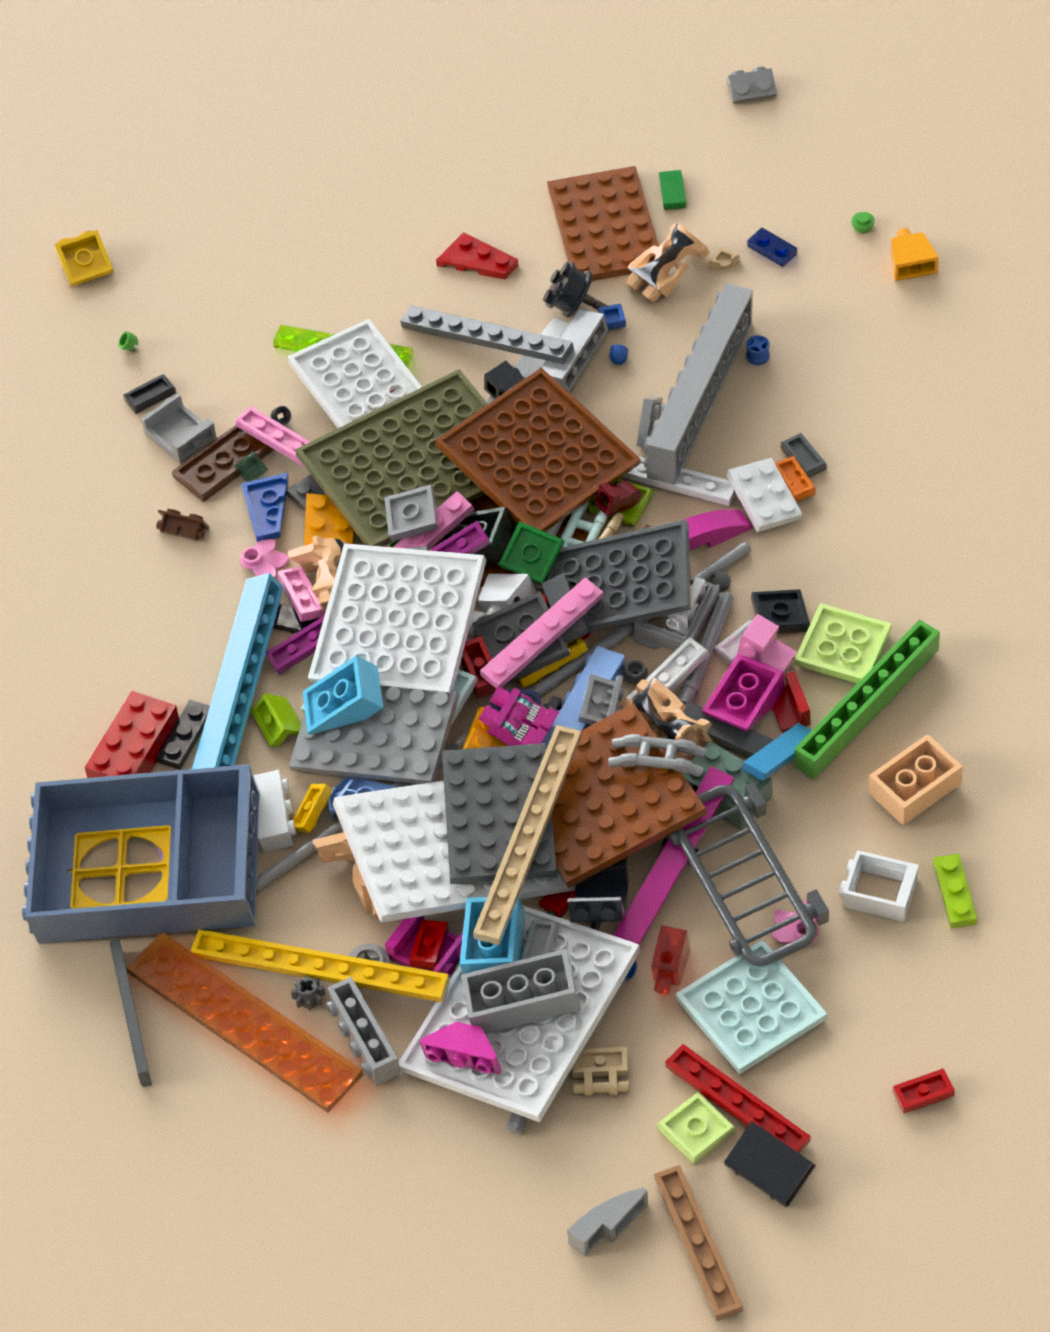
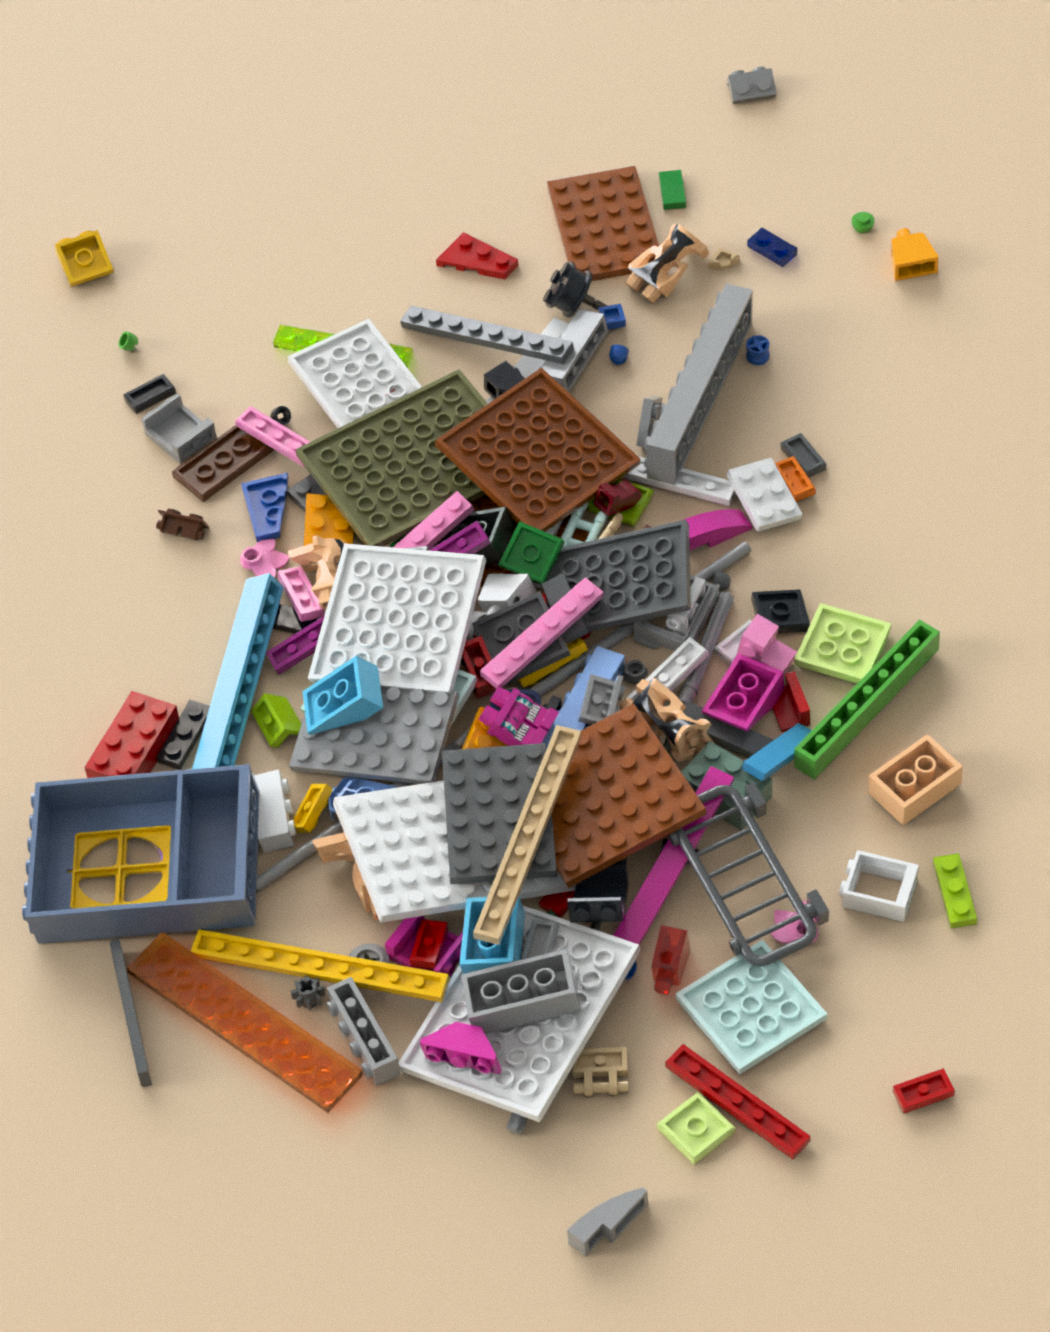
(251, 467): clear green tile -> none
(411, 513): light grey plate -> none
(668, 762): light grey piece -> none
(698, 1243): medium nougat plate -> none
(769, 1164): black piece -> none

